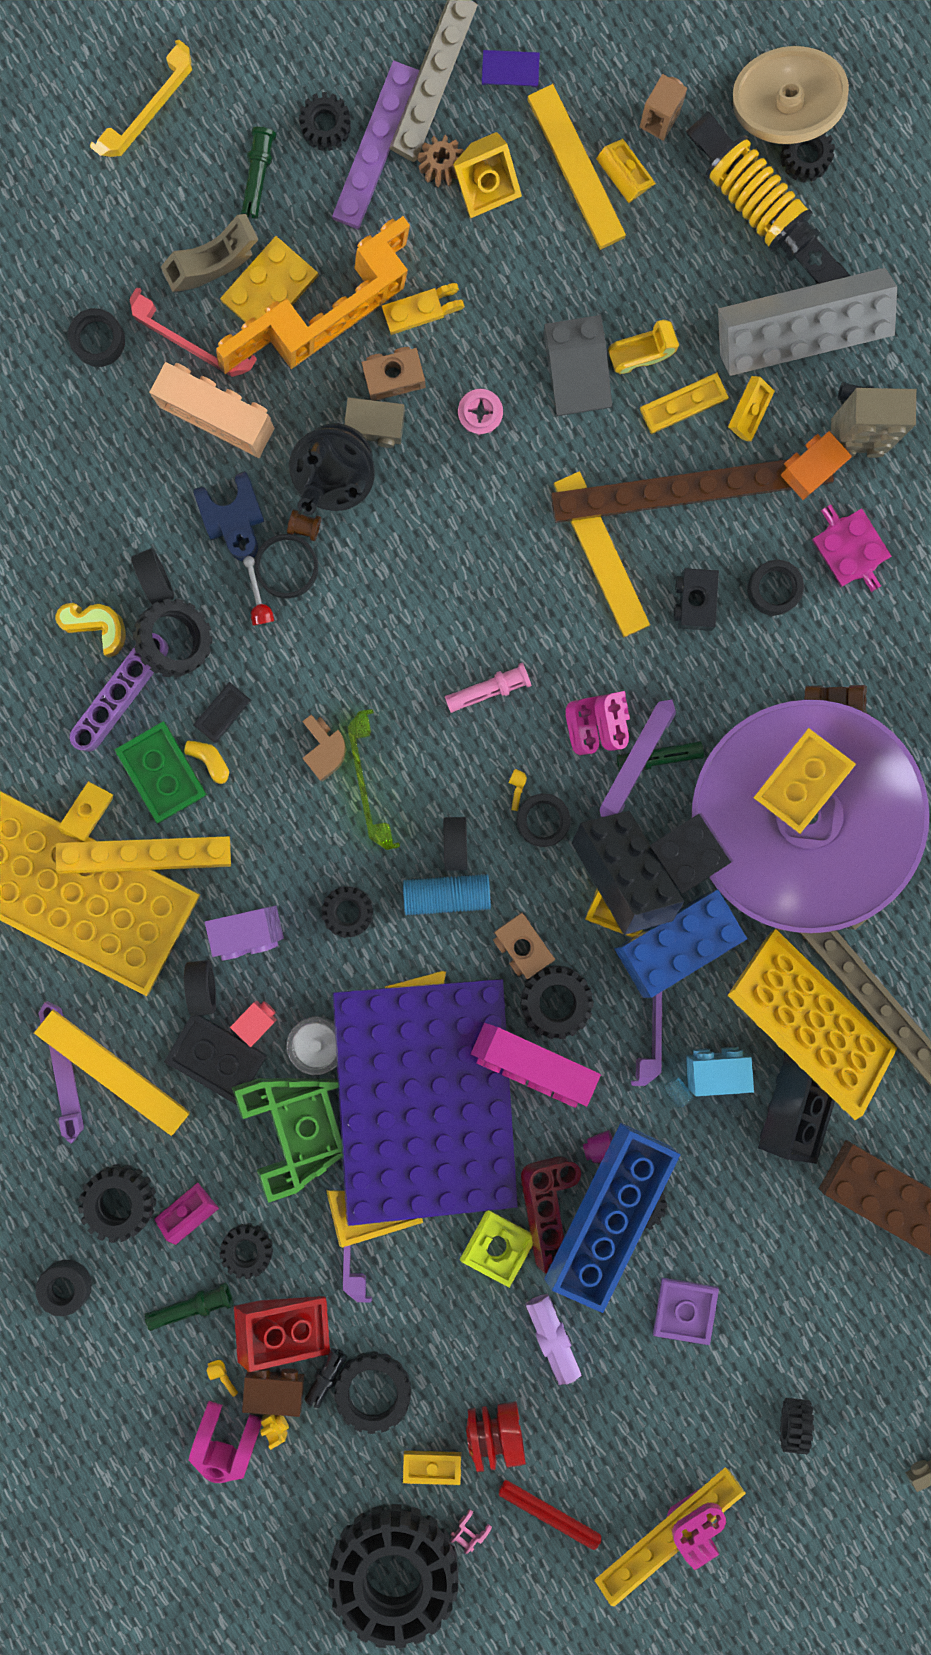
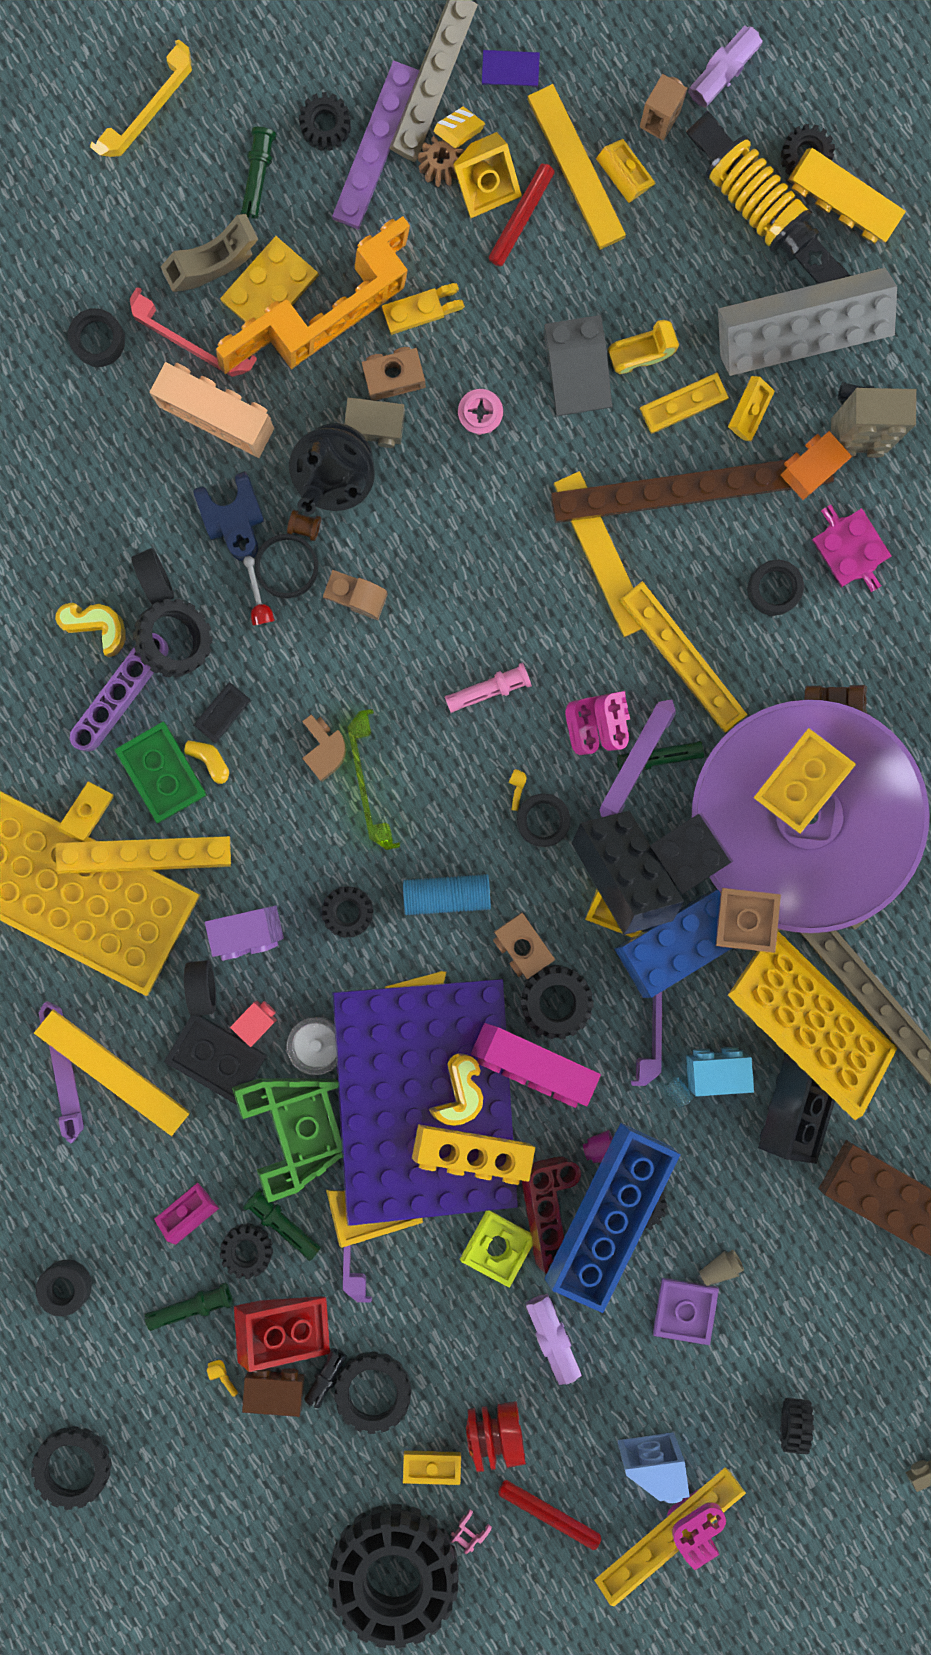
(55, 1493): none -> black tyre
(96, 1214): black tyre -> none
(218, 1460): dark pink piece -> none
(273, 1217): none -> dark green pin
(274, 1429): yellow plate -> none
(356, 594): none -> medium nougat brick
(430, 1140): none -> yellow brick
(455, 843): black tyre -> none
(459, 127): none -> yellow tile
(466, 1092): none -> yellow animal
(521, 214): none -> red axle
(656, 1466): none -> light blue slope
(683, 657): none -> yellow tile
(704, 584): black brick -> none
(722, 1268): none -> dark tan cone
(724, 66): none -> lavender piece
(748, 920): none -> medium nougat plate
(790, 95): tan dish -> none
(846, 196): none -> yellow brick

